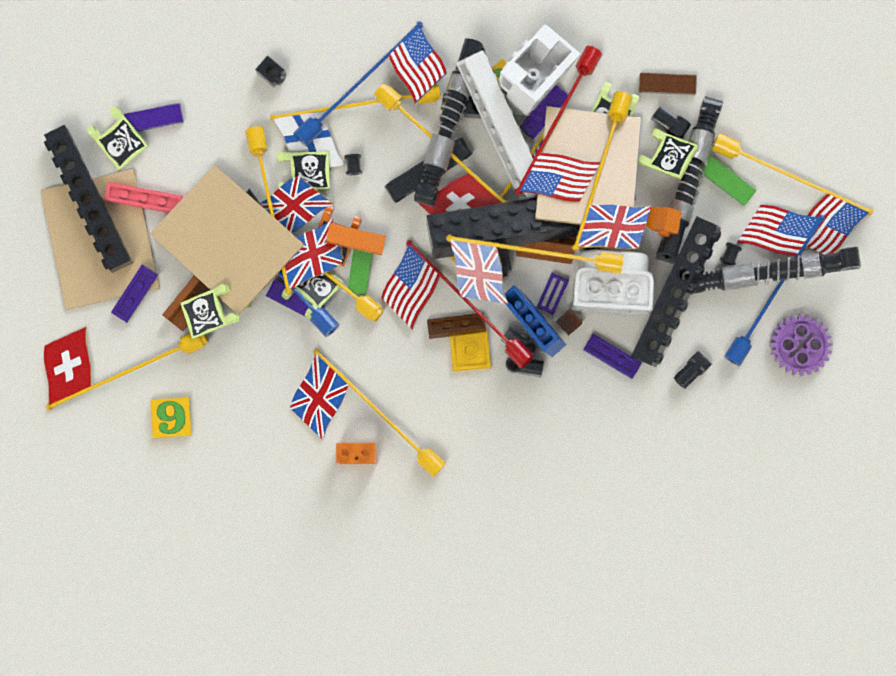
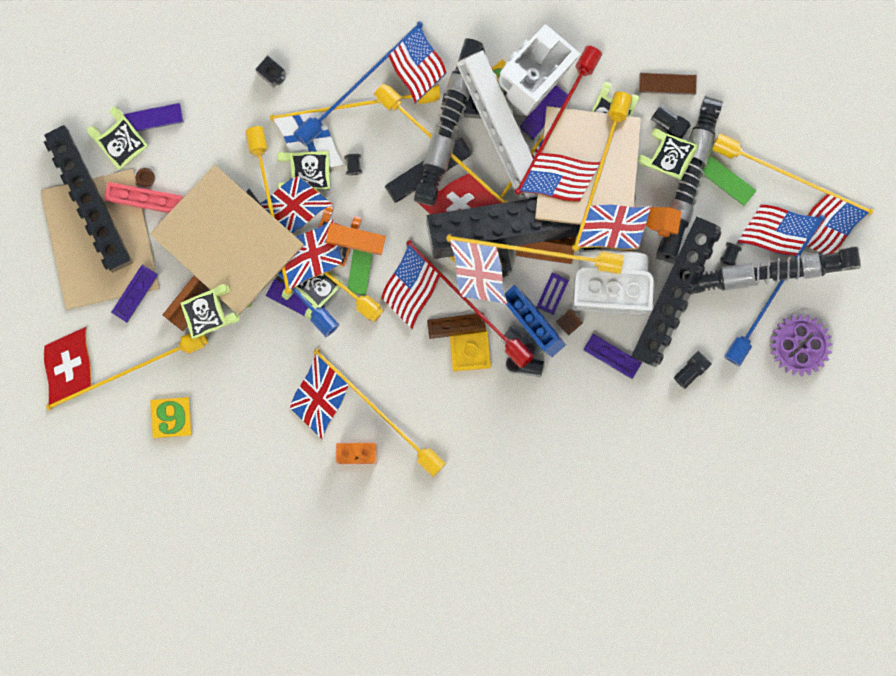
(145, 177): none -> reddish brown tile

